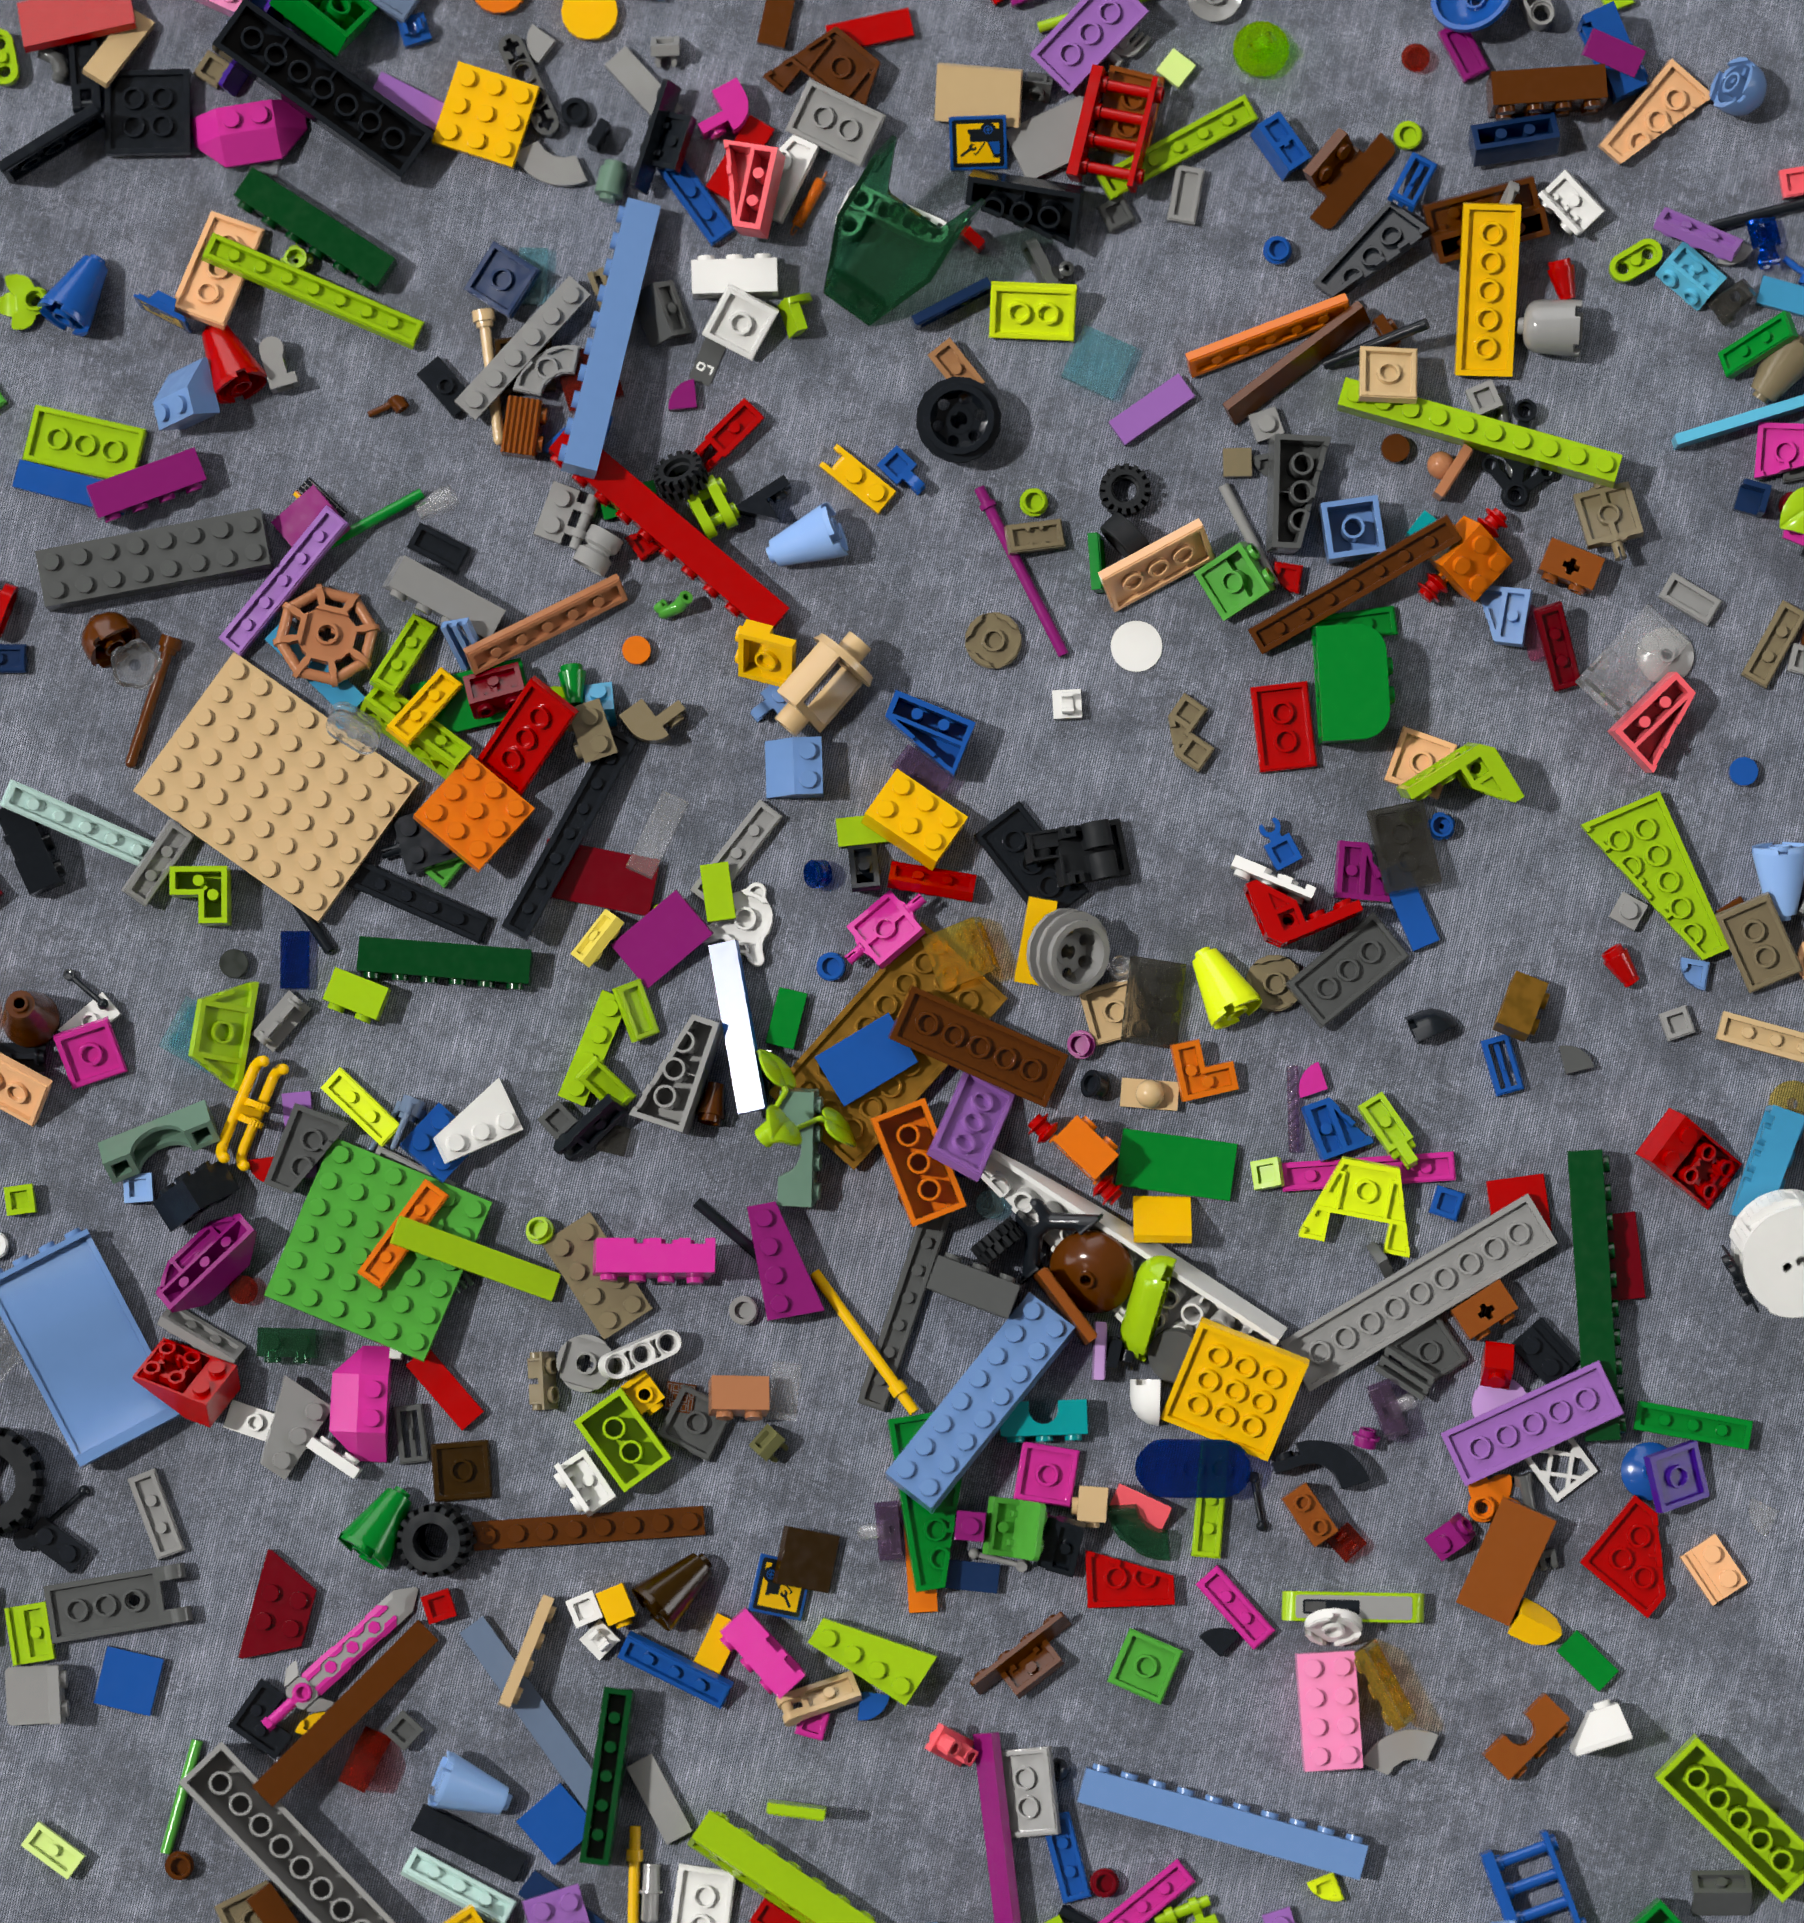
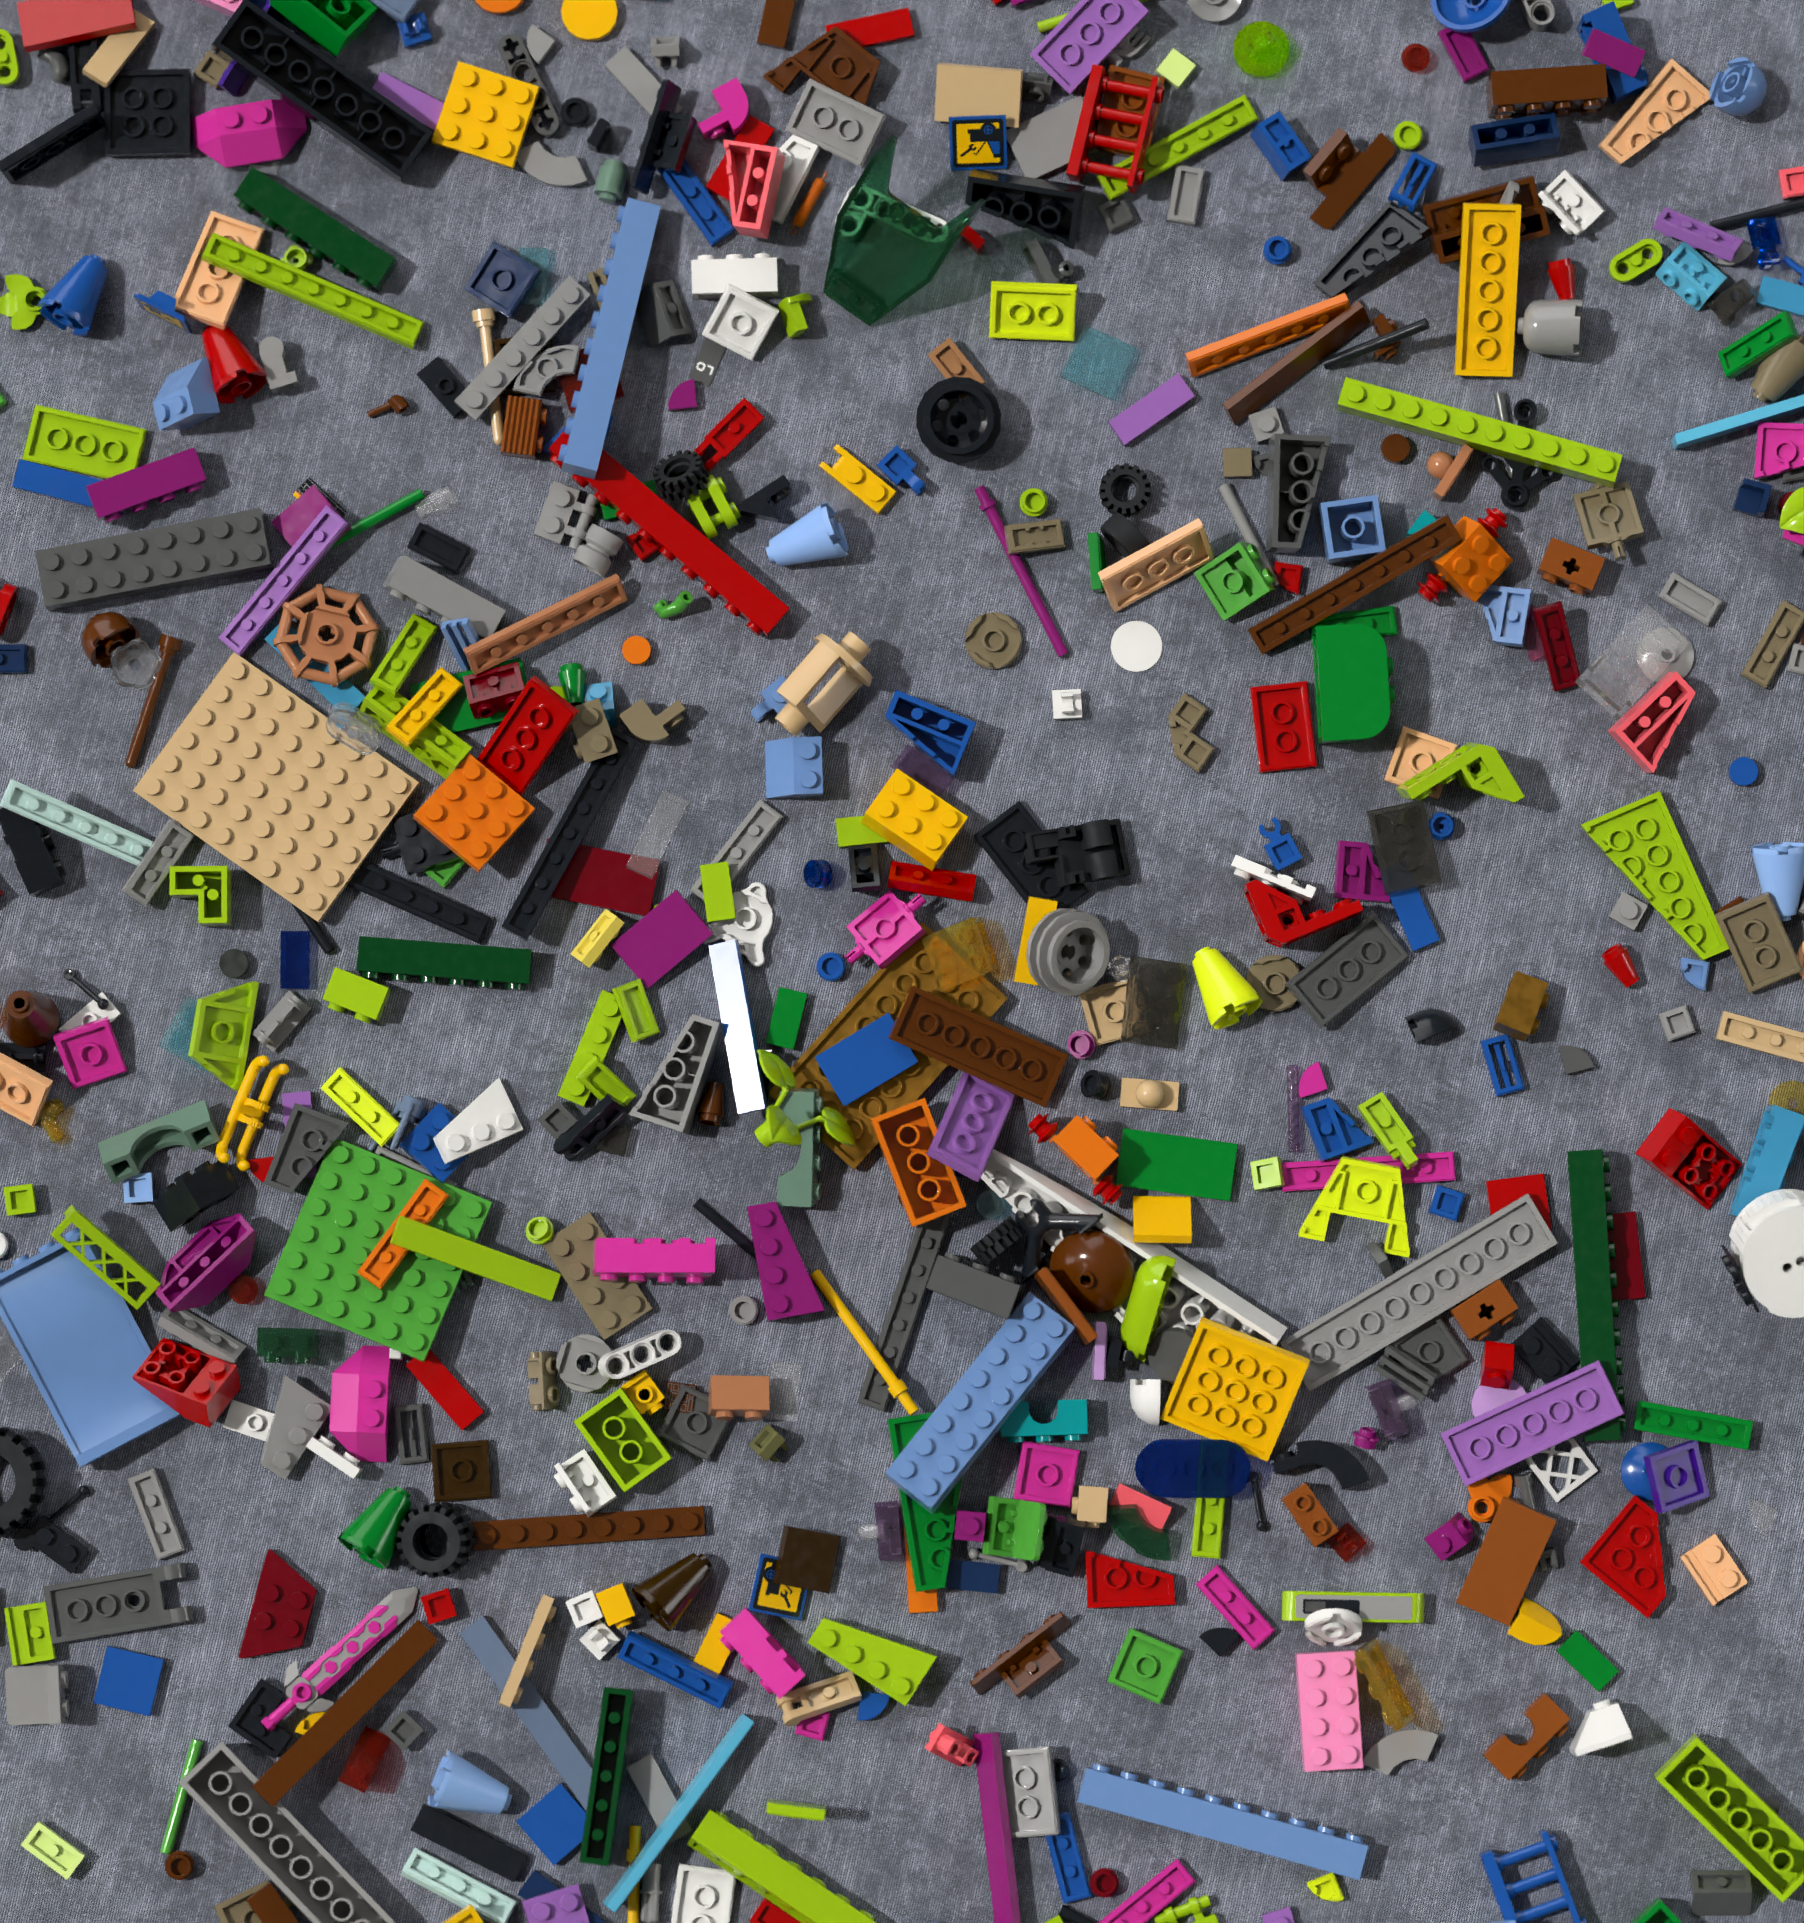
(49, 1119): none -> clear yellow arm
(109, 1246): none -> lime fence
(678, 1813): none -> medium azure tile
(763, 654): yellow plate -> none
(951, 303): dark blue tile -> none
(1195, 1078): orange plate -> none
(1388, 374): tan tile -> none
(1483, 398): light grey tile -> none

